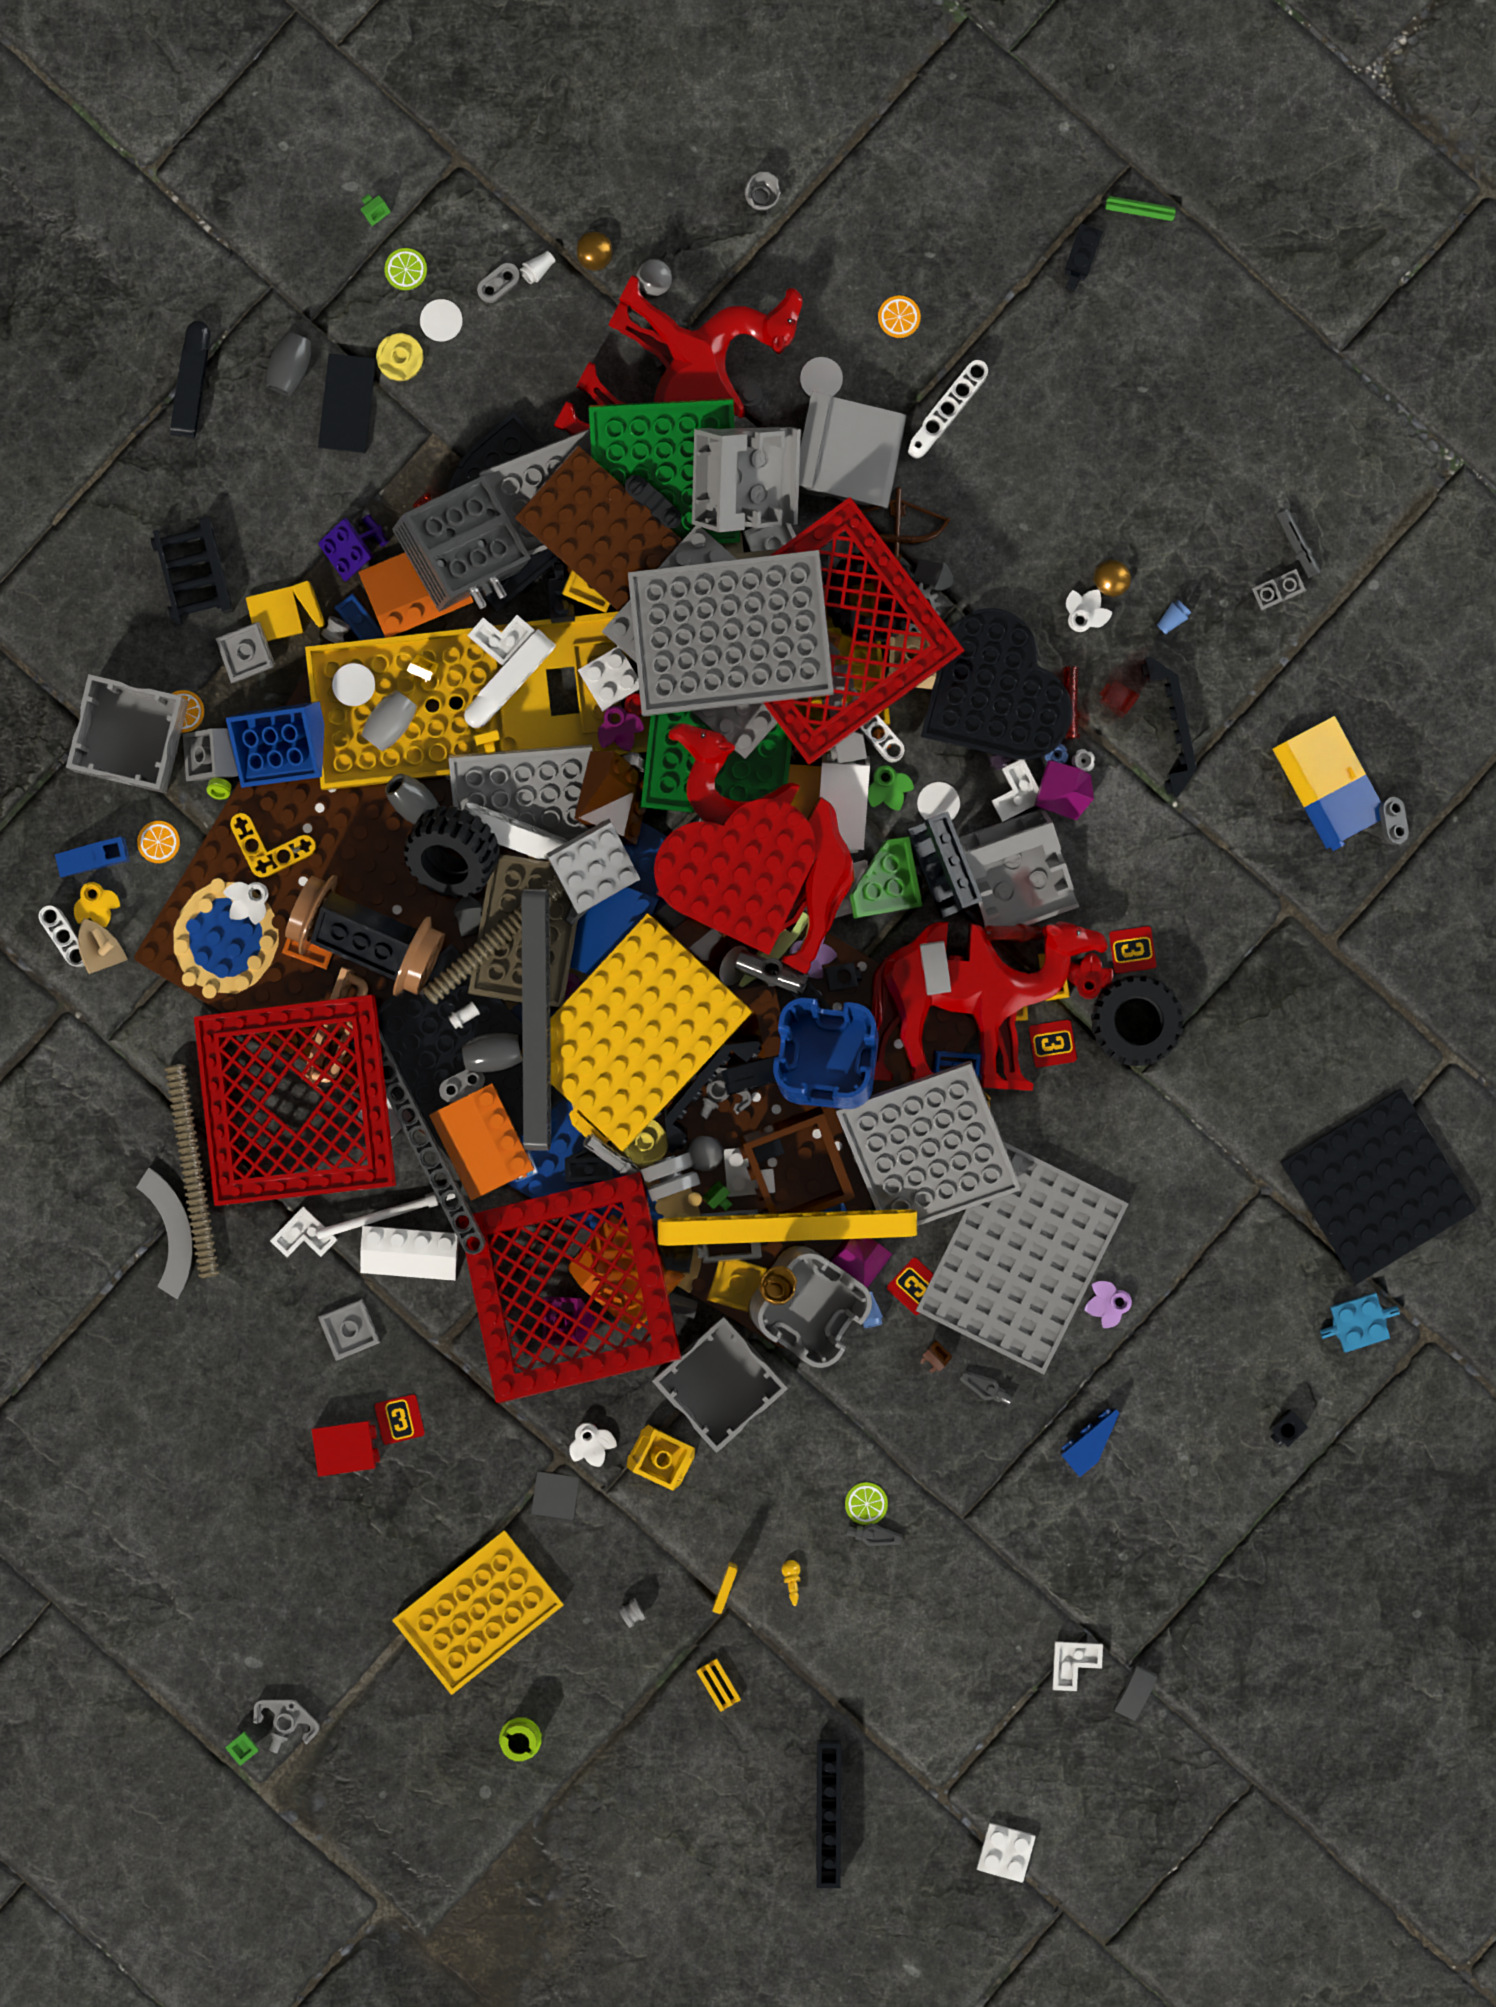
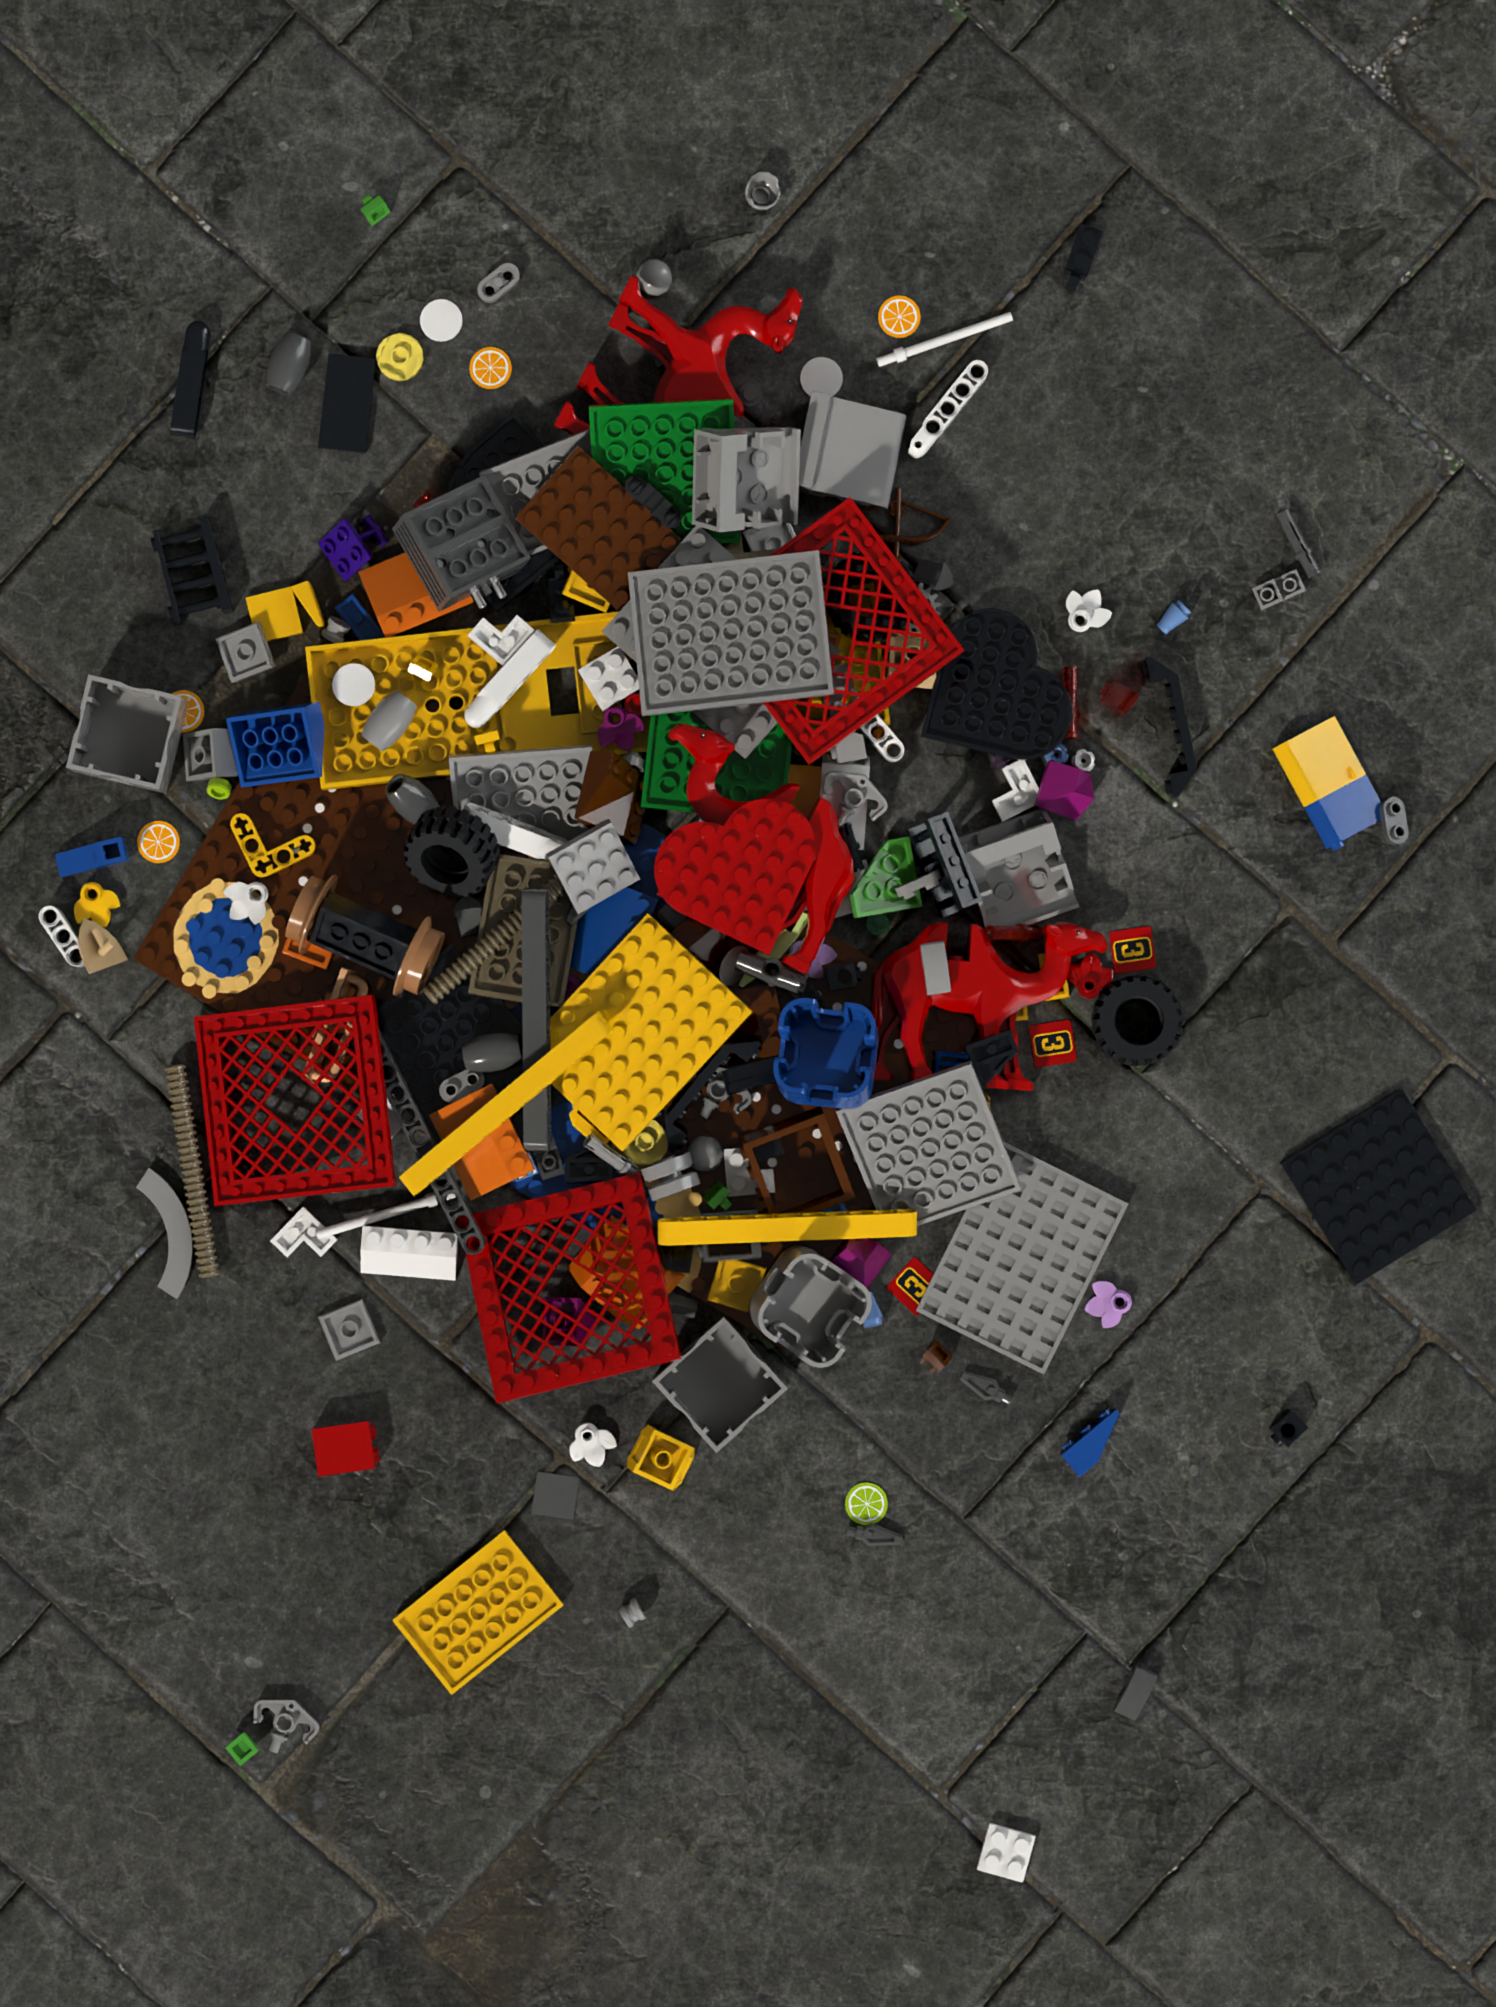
(399, 1419): sticker -> none
(405, 269): lime sticker -> none
(463, 1015): white pin -> none
(490, 368): none -> light orange sticker
(506, 1103): none -> yellow beam
(524, 1726): lime piece -> none
(537, 267): white cone -> none
(549, 1161): none -> dark grey slope
(594, 251): pearl gold hair -> none
(724, 1588): yellow tile -> none
(728, 1702): yellow tile -> none
(778, 1285): pearl gold hair -> none
(791, 1570): yellow bar -> none
(828, 1814): black brick -> none
(848, 836): none -> black pin
(856, 791): none -> light grey piece
(878, 924): none -> clear green plate
(890, 791): bright green plate -> none
(900, 354): none -> white bar
(928, 880): none -> light grey plate
(938, 799): white sticker -> none
(991, 1054): none -> black wing
(1069, 1657): white plate -> none
(1112, 578): pearl gold hair -> none
(1140, 208): bright green axle -> none
(1359, 1322): dark azure plate -> none

